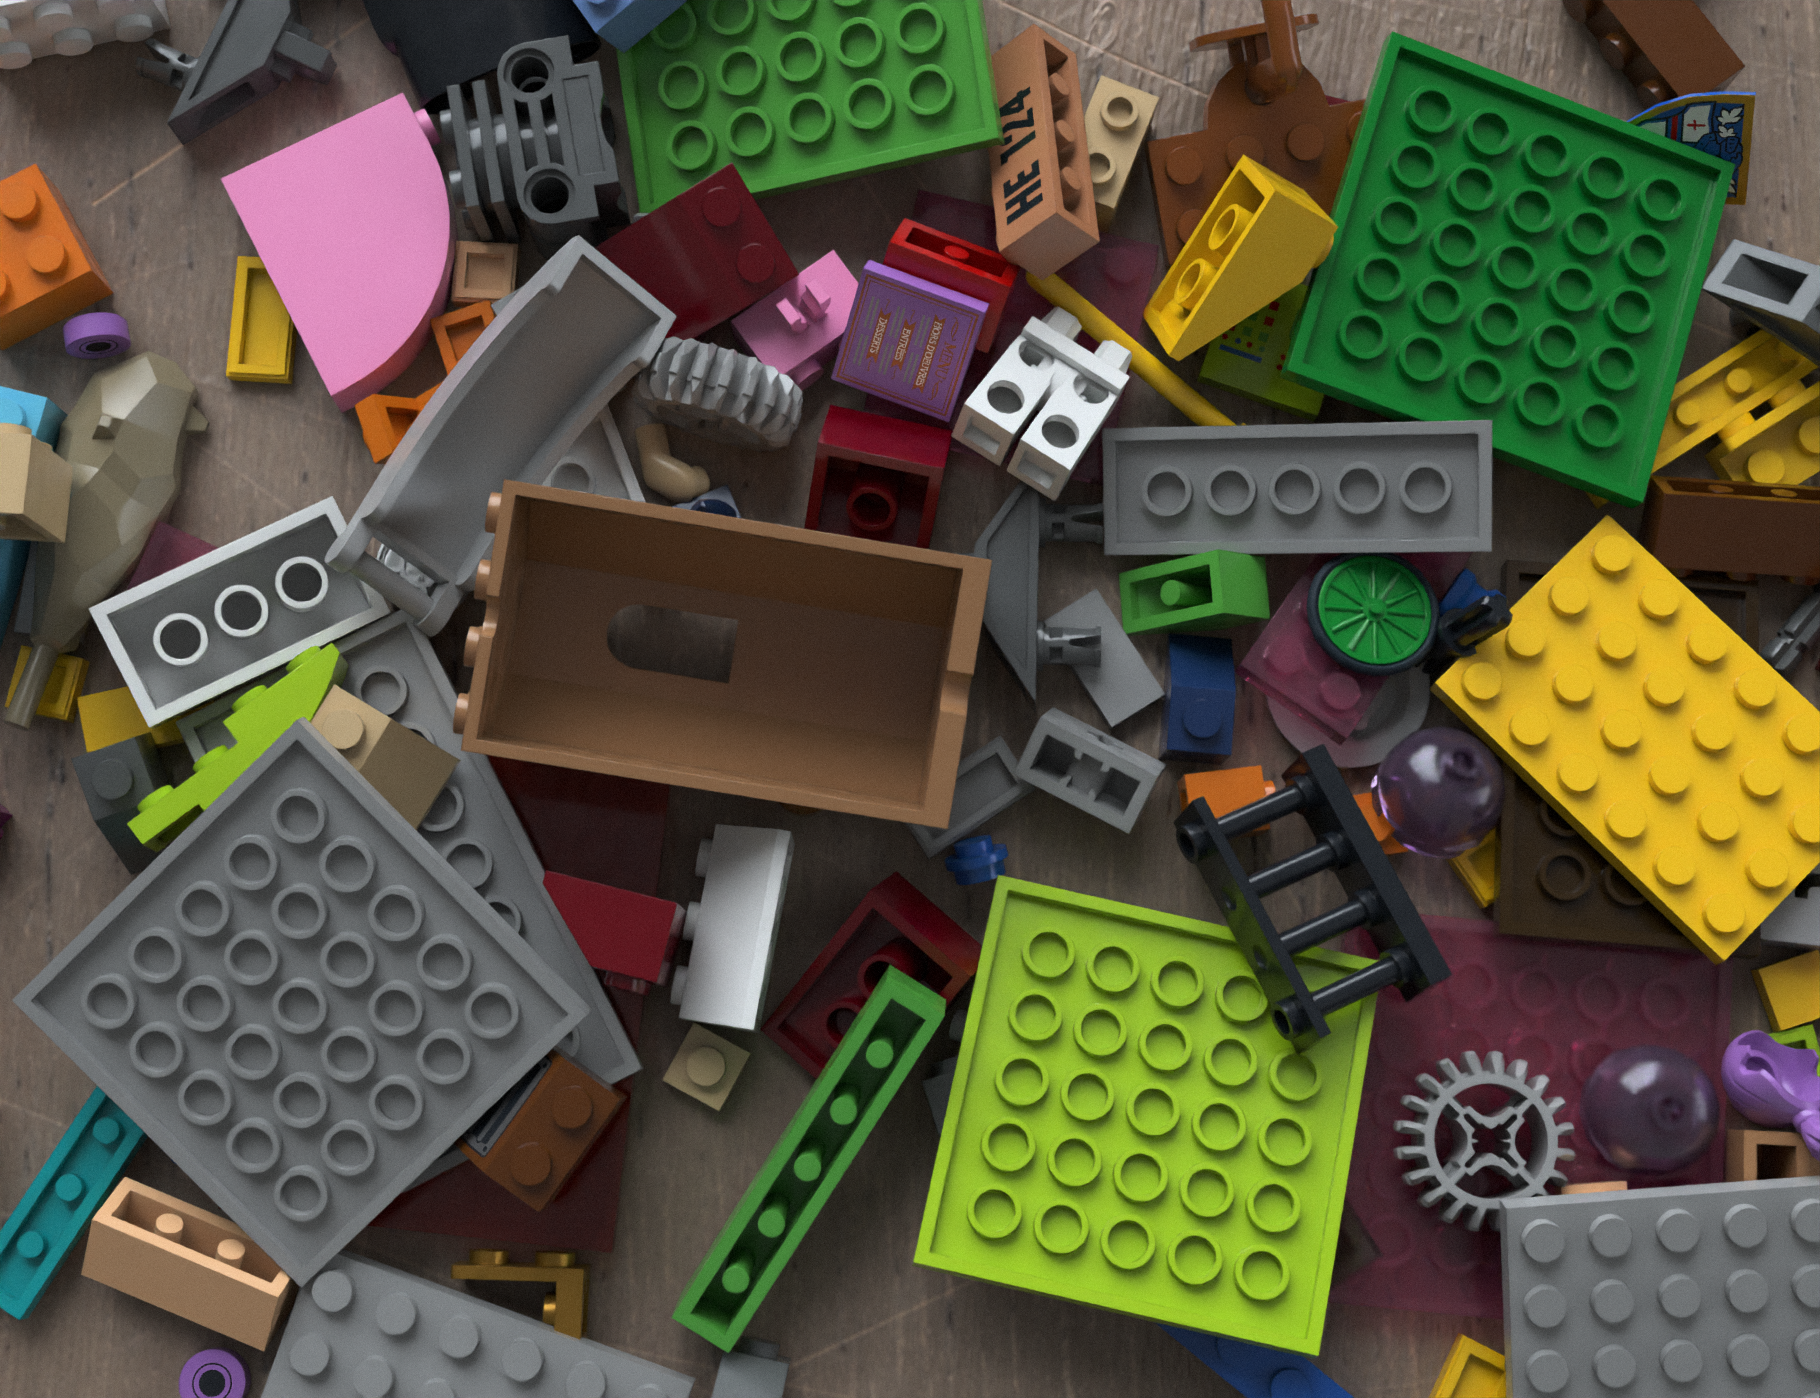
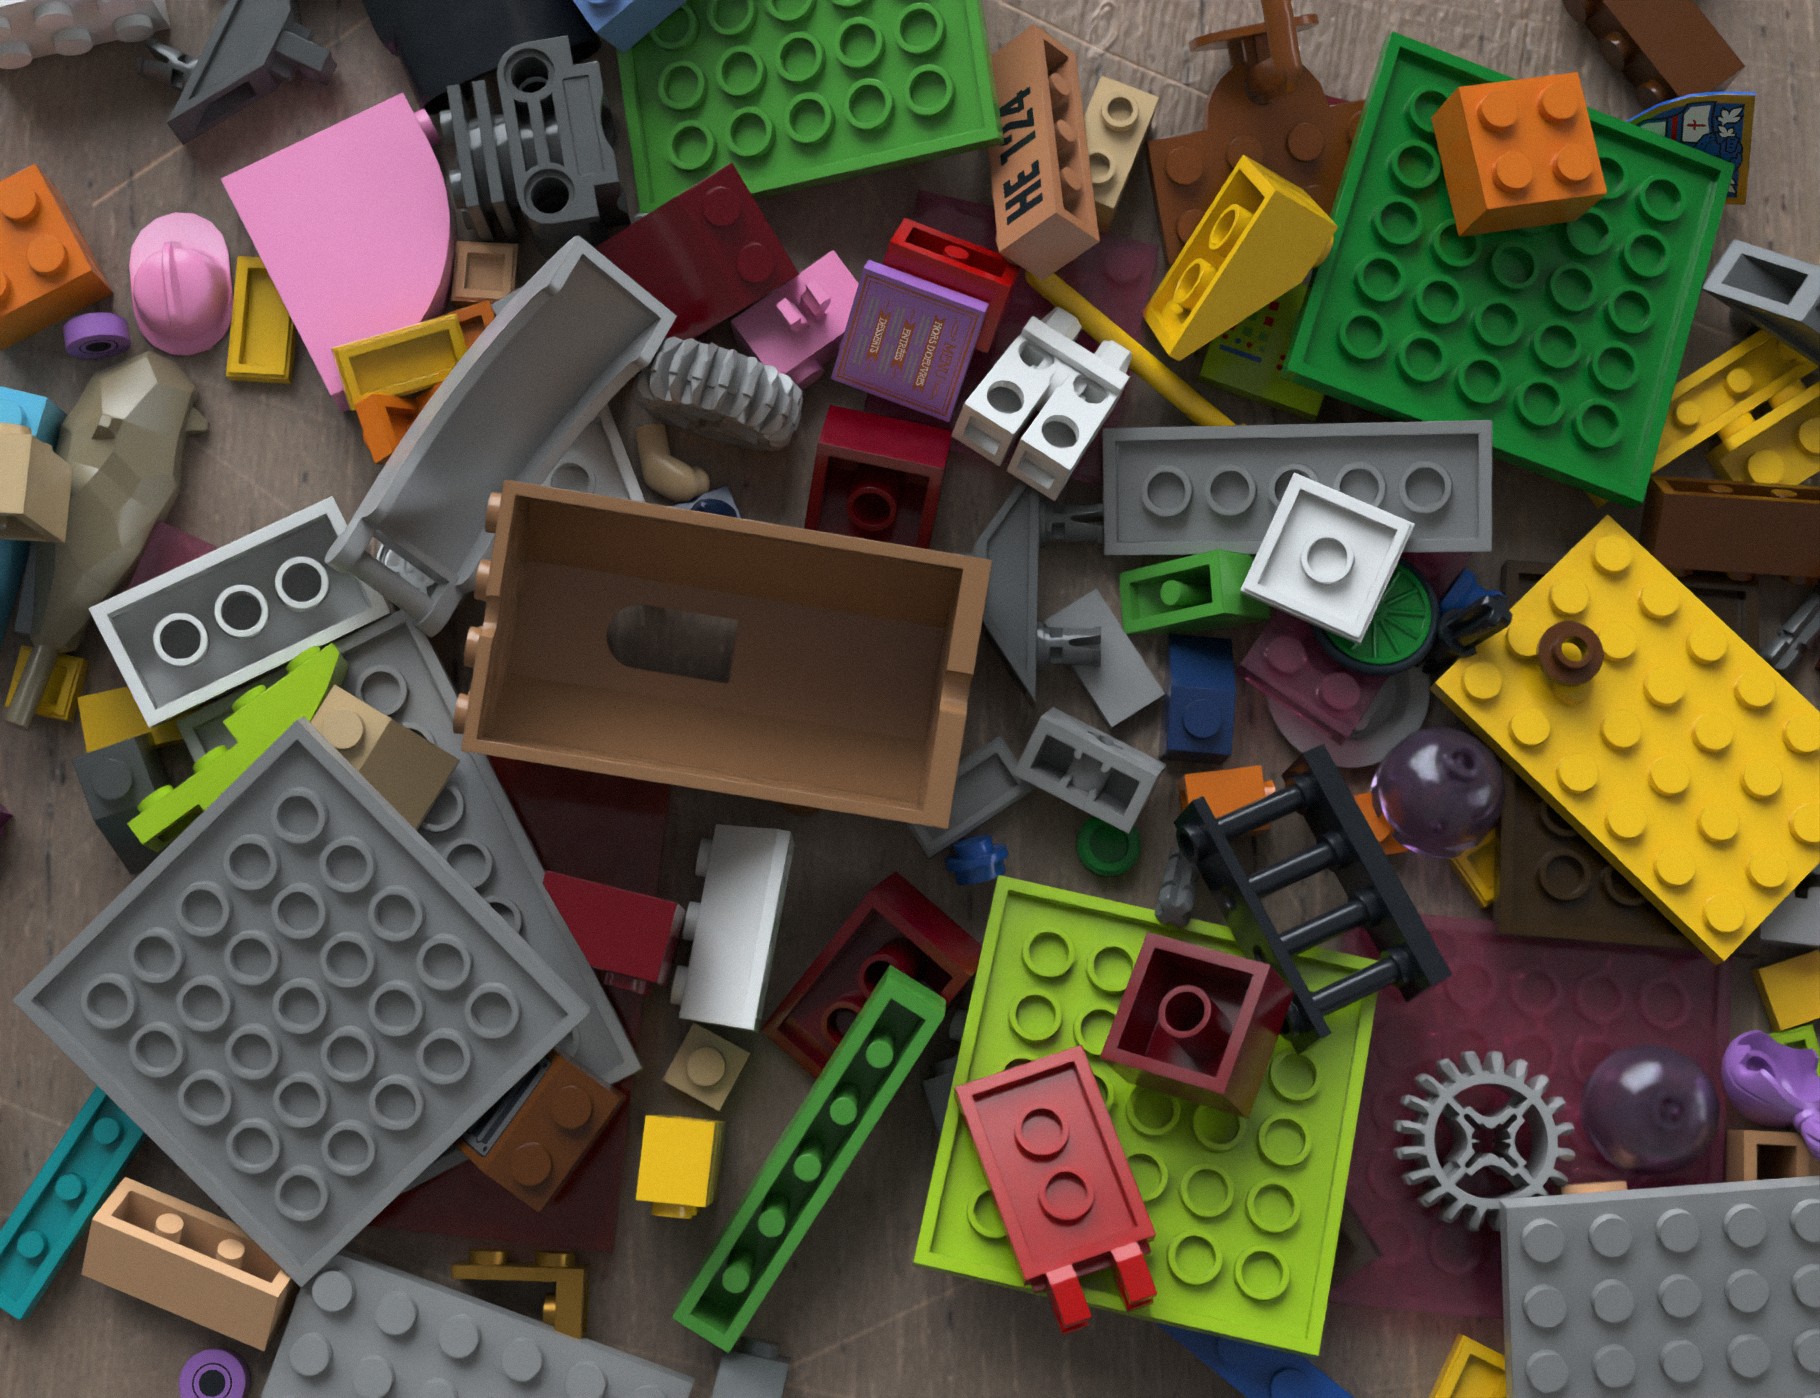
(181, 284): none -> bright pink piece
(400, 359): none -> yellow tile
(680, 1164): none -> yellow brick
(1060, 1182): none -> tile
(1107, 849): none -> green tile
(1177, 890): none -> dark grey axle
(1197, 1024): none -> dark red brick
(1327, 558): none -> white tile
(1518, 154): none -> orange brick
(1557, 666): none -> reddish brown plate

